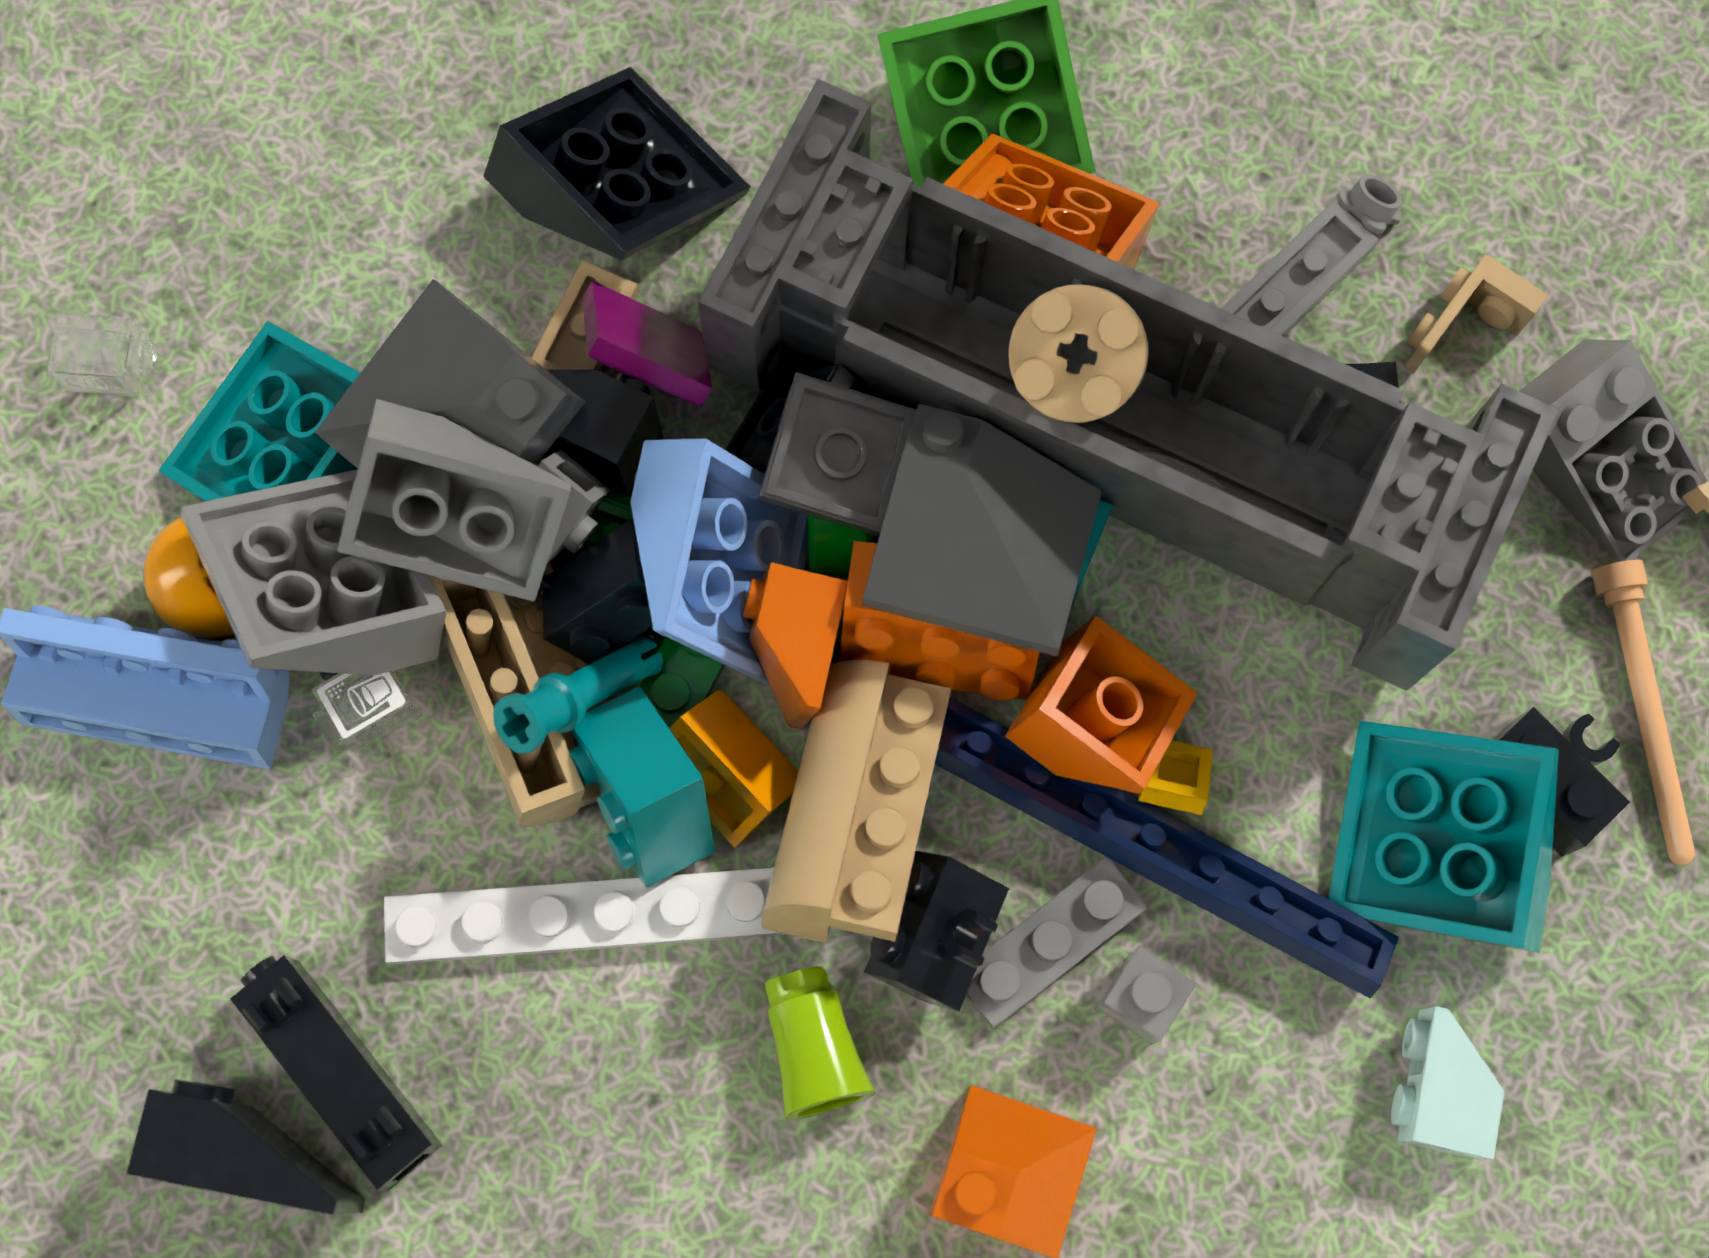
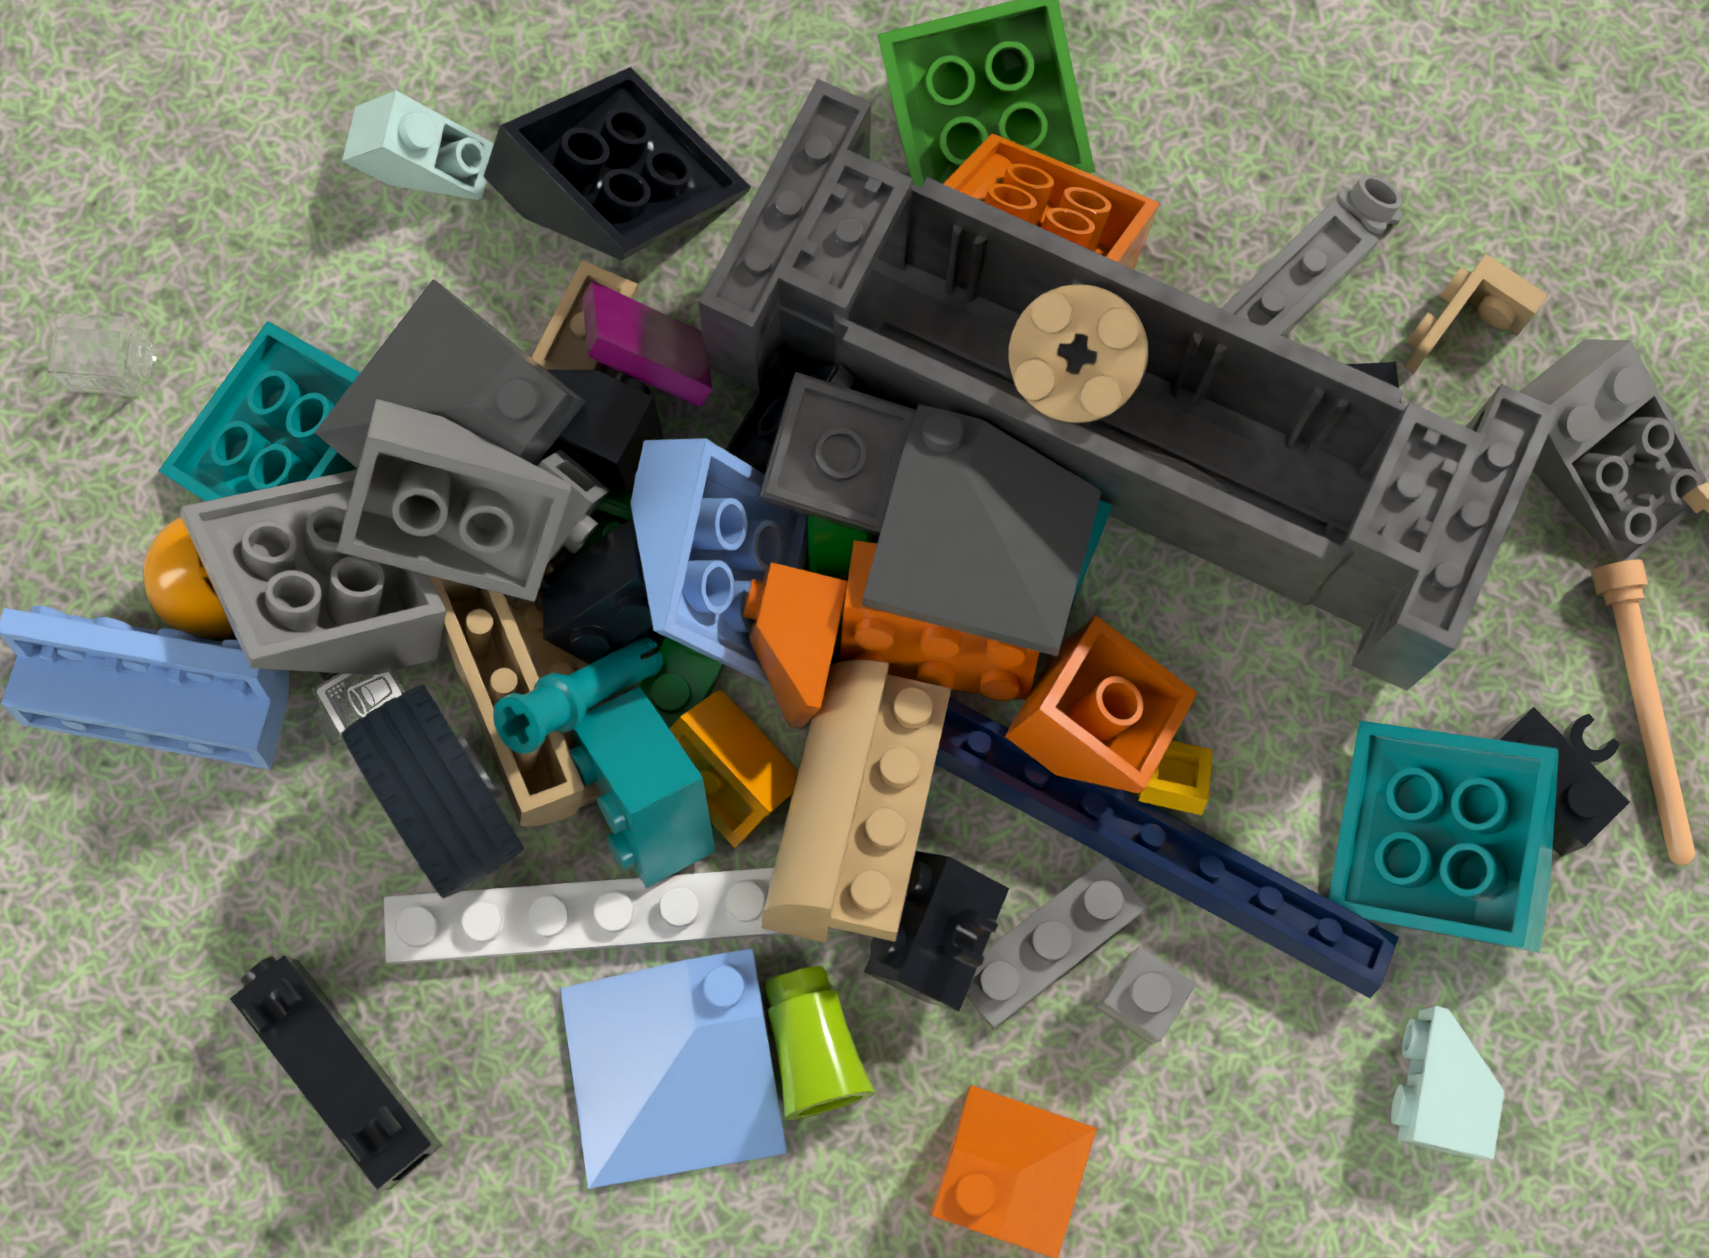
(231, 1149): black slope -> none
(416, 148): none -> light aqua slope
(432, 791): none -> black wheel
(672, 1069): none -> light blue slope

